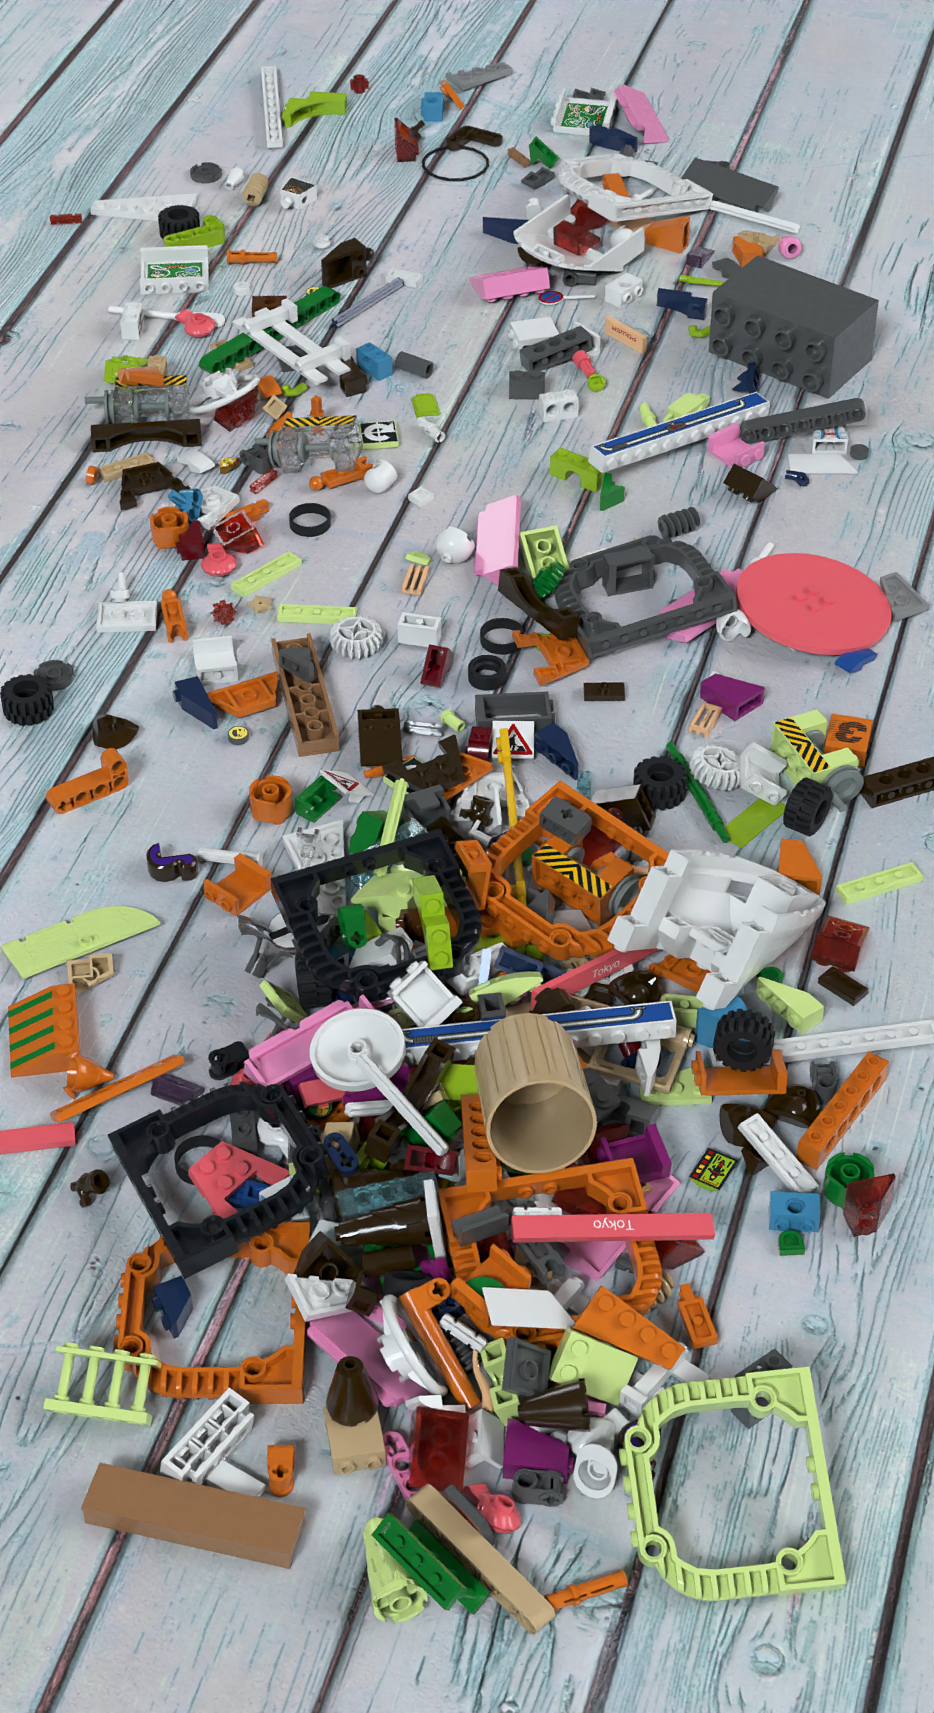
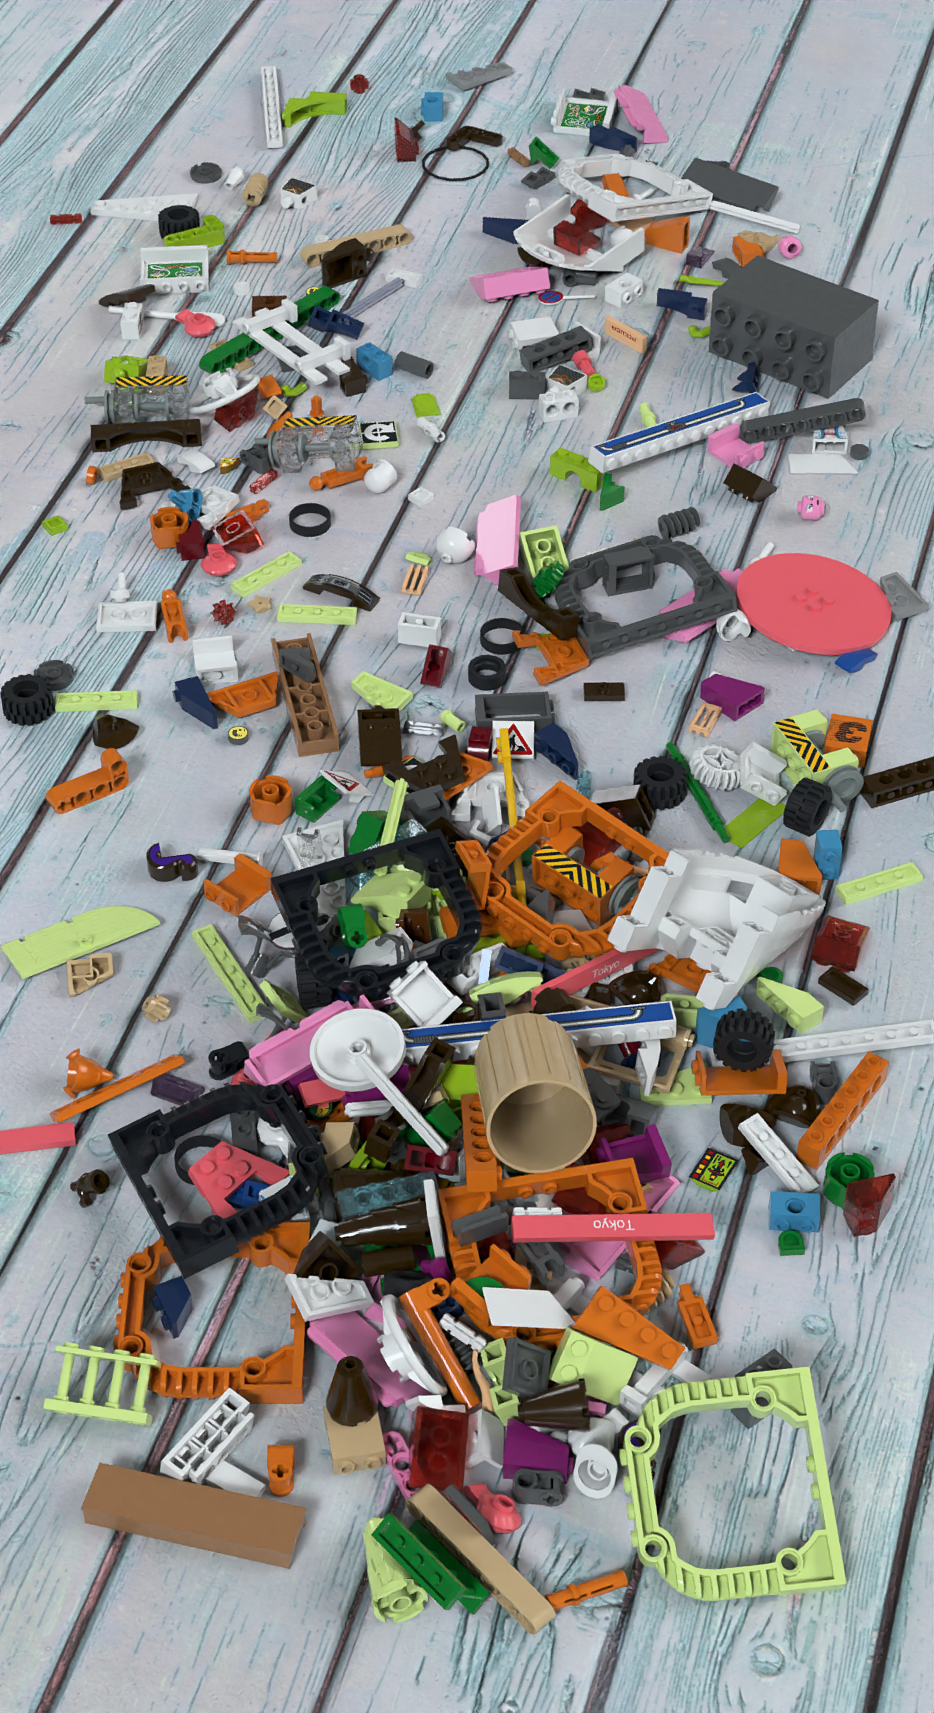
(43, 1031): orange slope -> none
(55, 525): none -> lime tile
(96, 701): none -> yellowish green tile
(131, 295): none -> dark brown slope
(144, 375): orange slope -> none
(156, 1008): none -> tan gear
(228, 971): none -> yellowish green tile
(335, 322): none -> dark blue slope
(346, 1151): dark blue beam -> none
(356, 637): white gear -> none
(361, 596): none -> slope
(361, 1298): dark brown panel -> none
(378, 240): none -> tan beam
(381, 692): none -> yellowish green wing
(434, 923): lime arch -> none
(448, 91): orange wing -> none
(479, 810): dark brown piece -> none
(565, 821): dark grey brick -> none
(566, 379): none -> torso
(686, 404): yellowish green hinge -> none
(799, 477): dark blue arm -> none
(811, 507): none -> bright pink head
(828, 853): none -> dark azure brick

